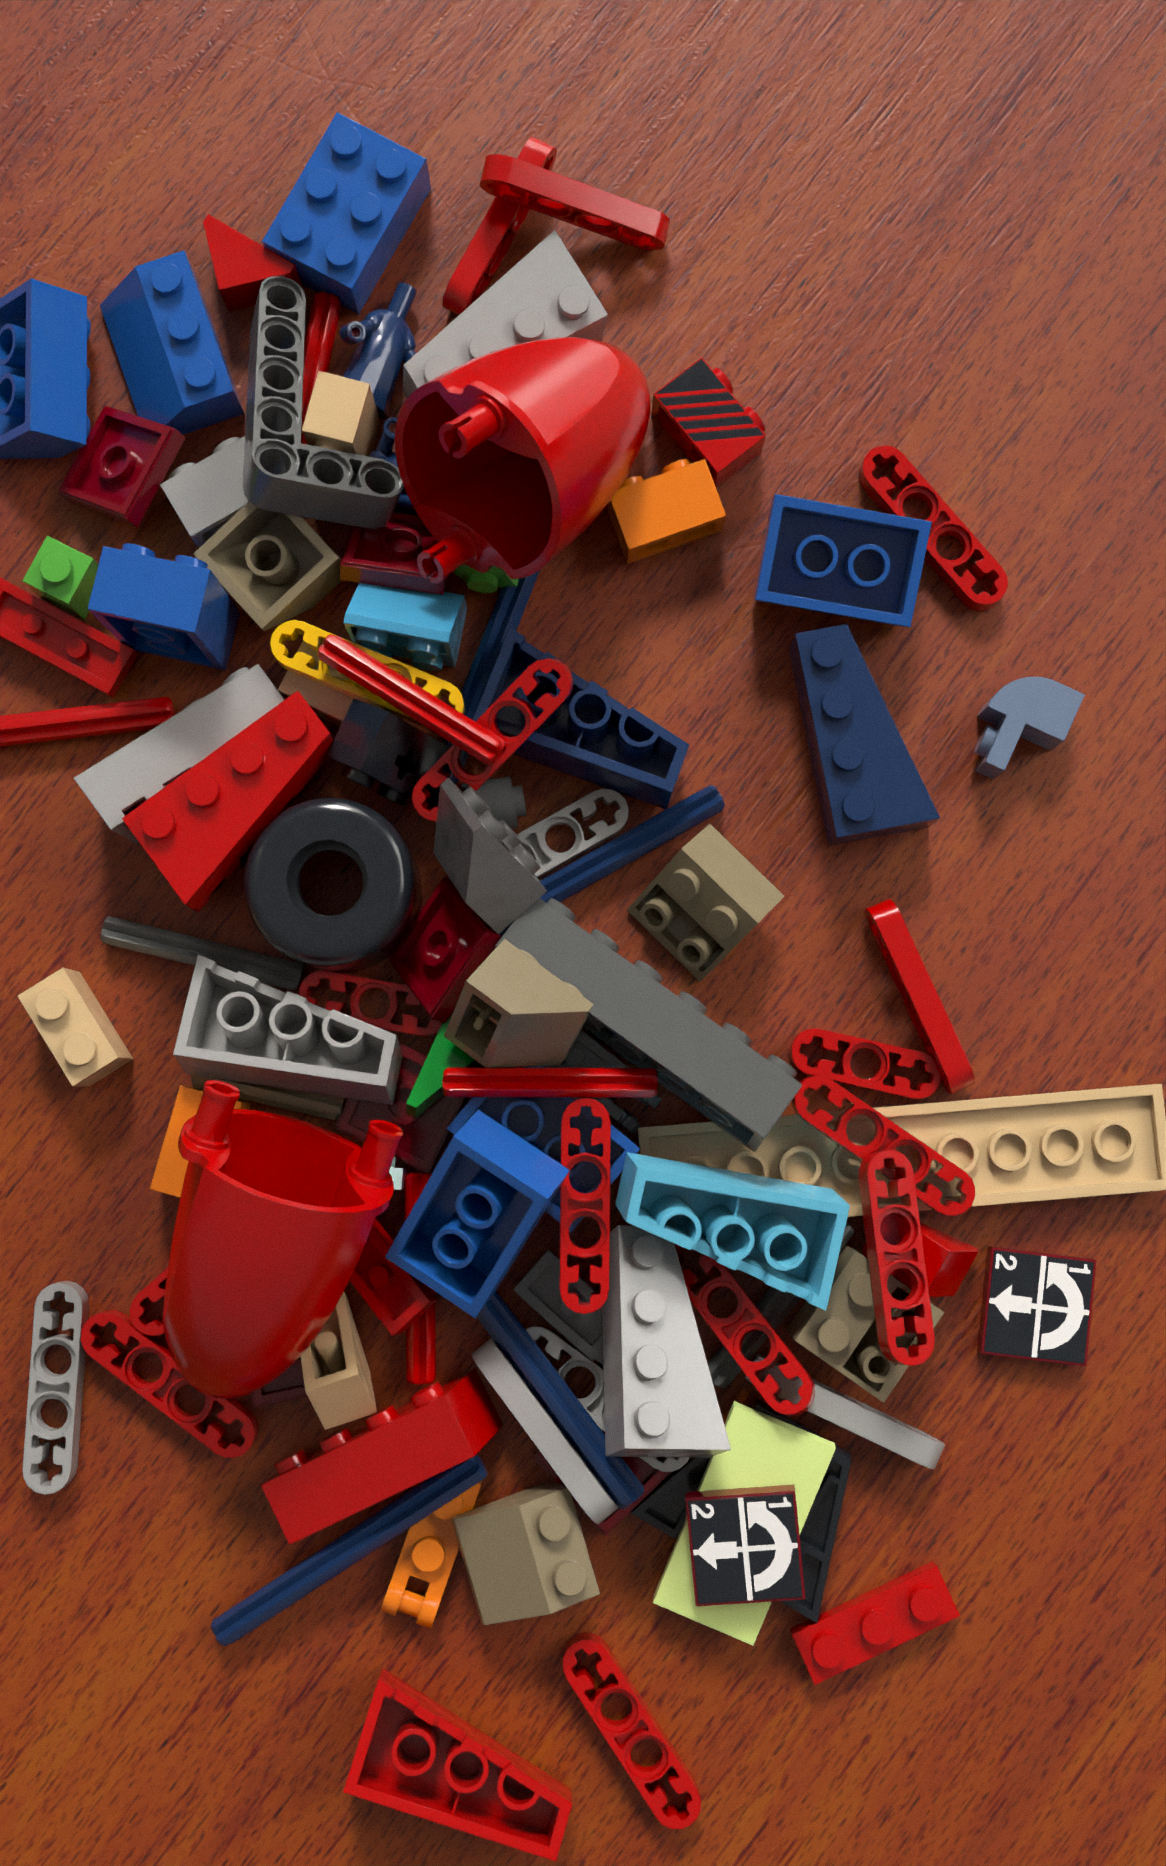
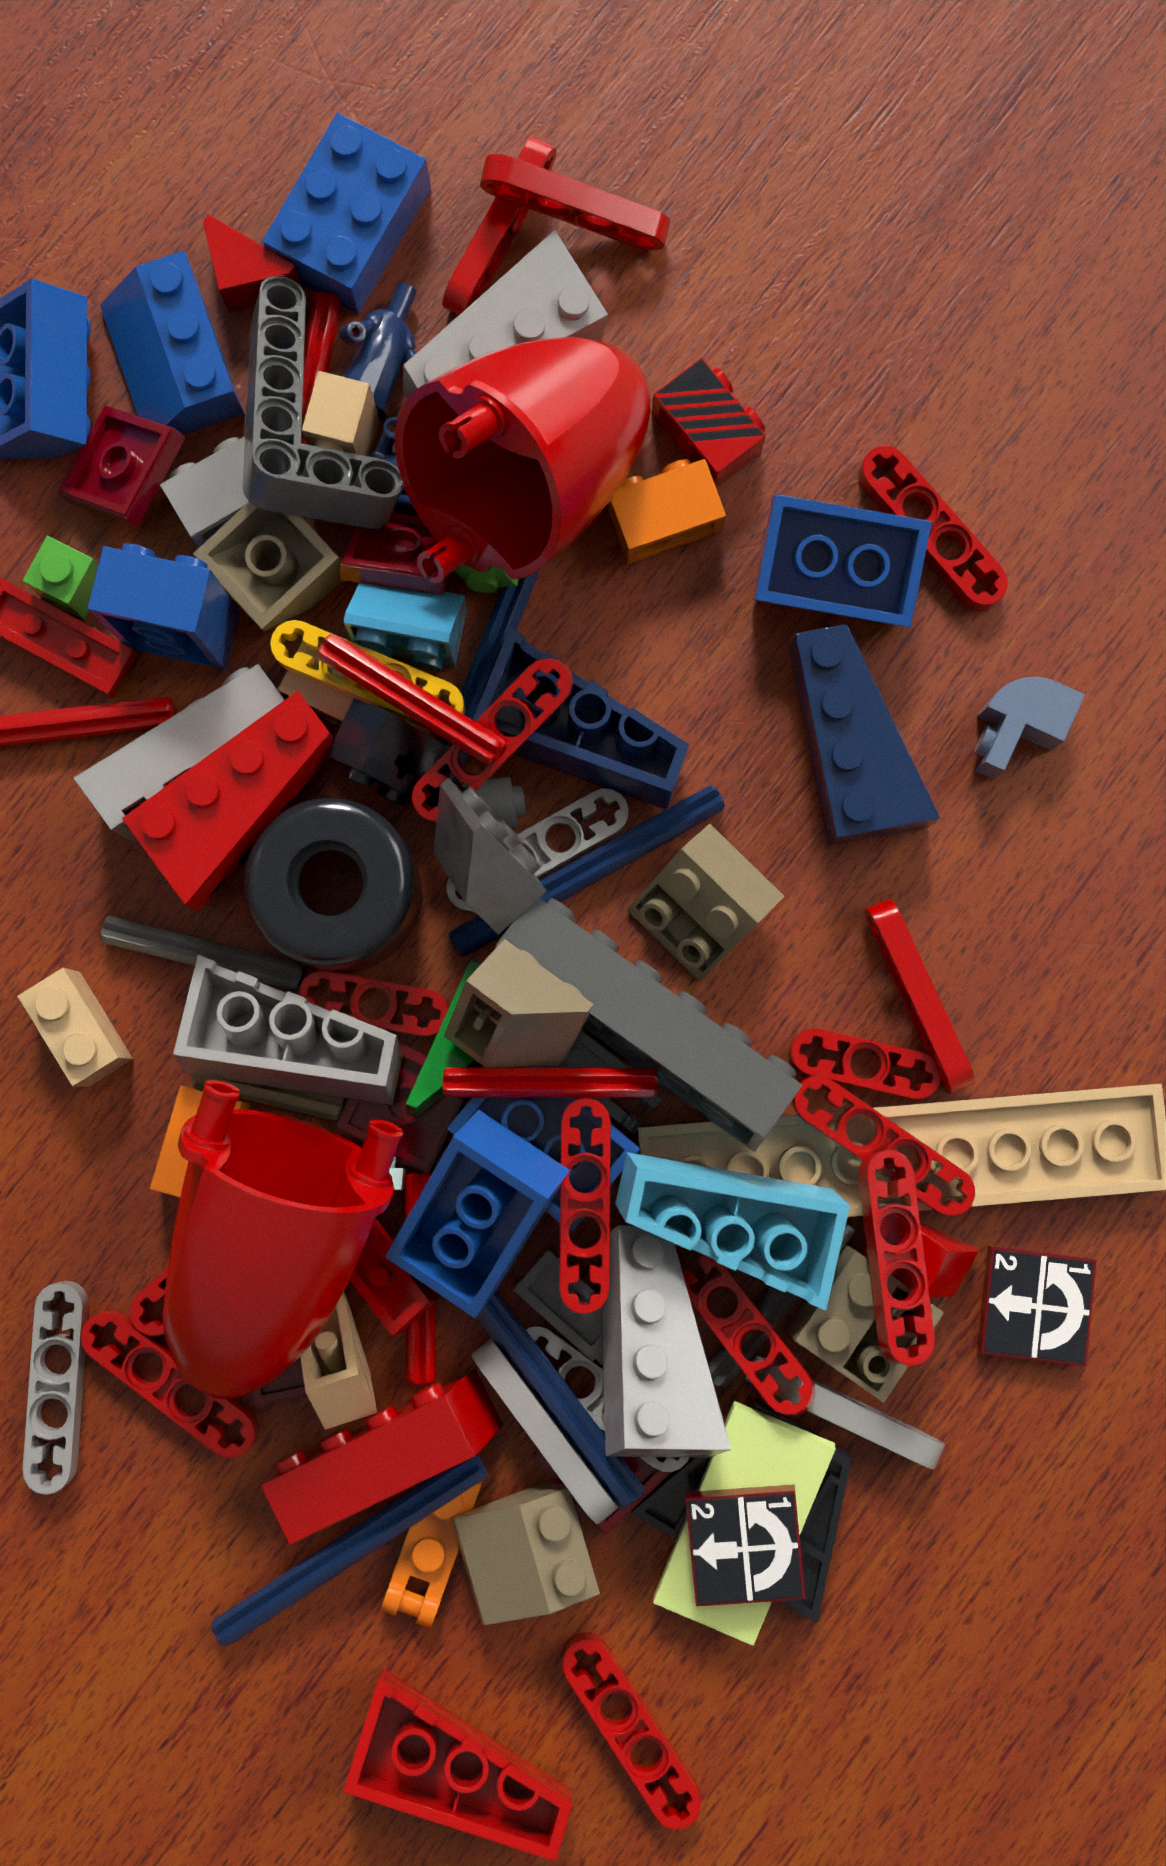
(443, 950): dark red tile -> none
(874, 1622): red plate -> none

